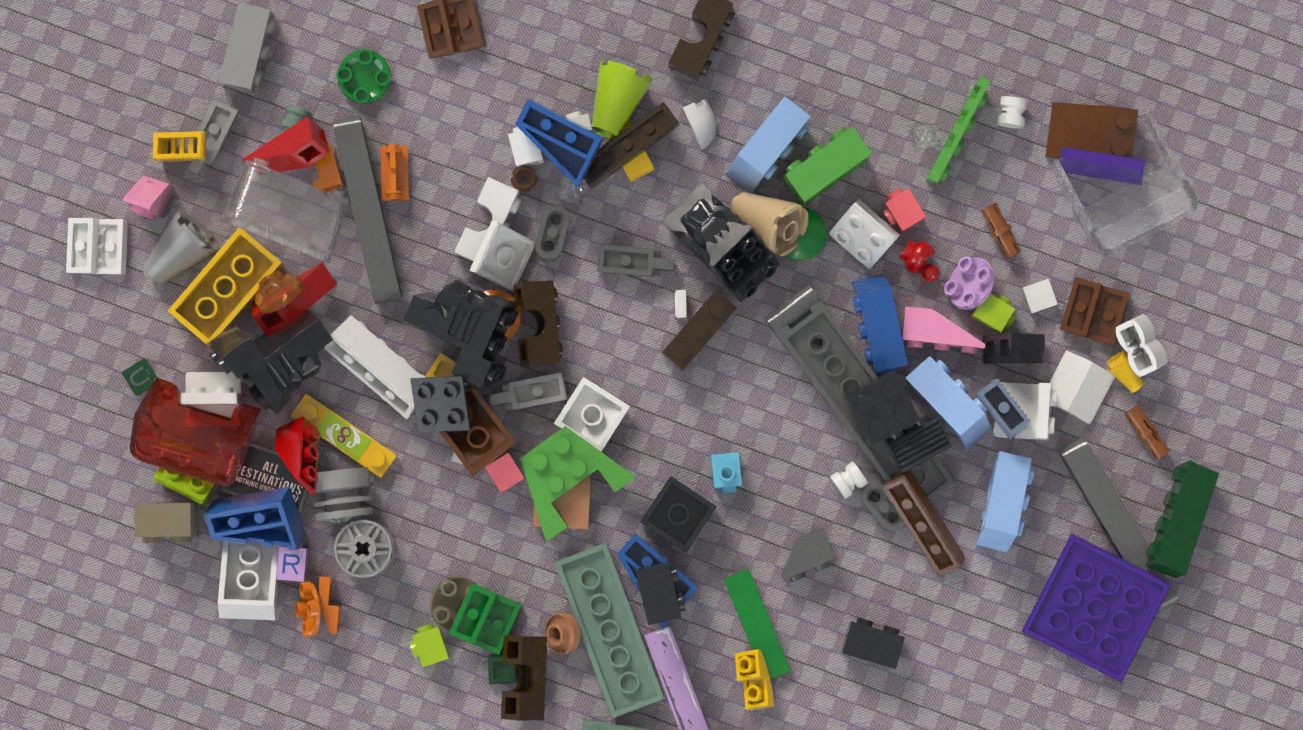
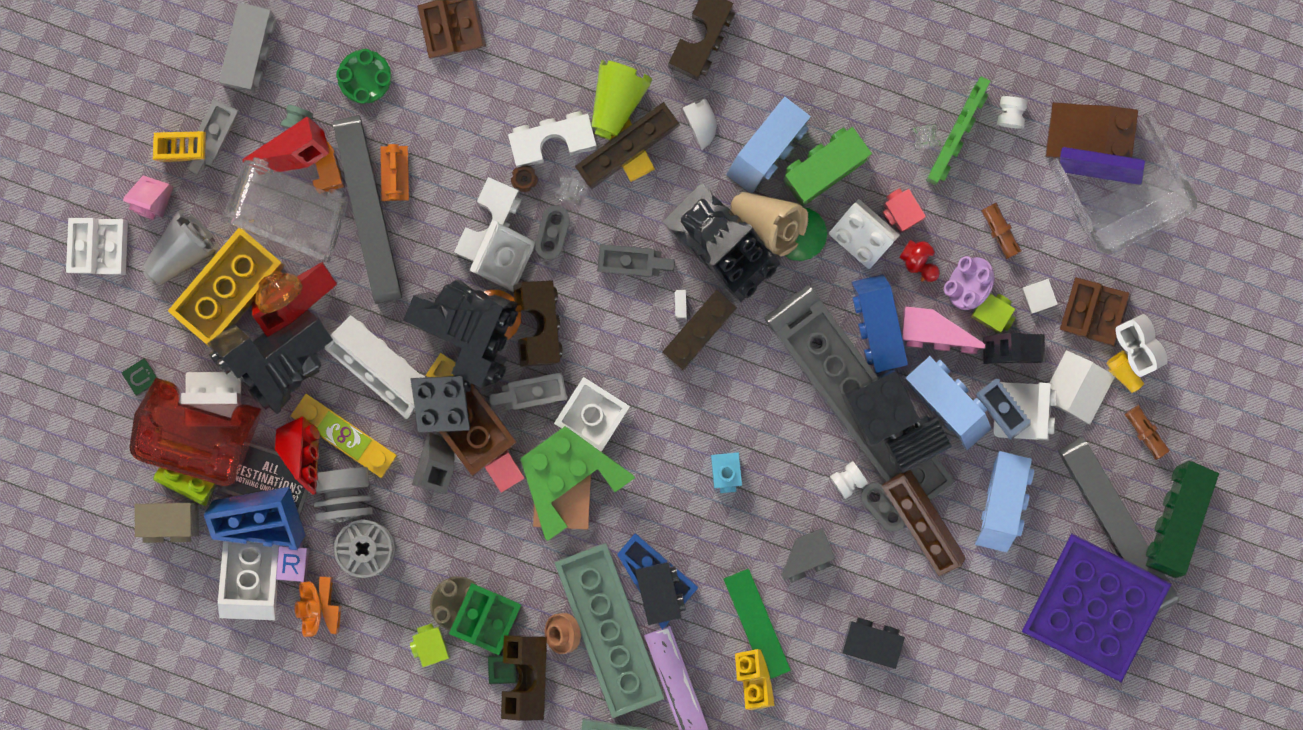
(434, 465): none -> dark grey slope
(561, 139): blue wedge -> none
(678, 514): black brick -> none

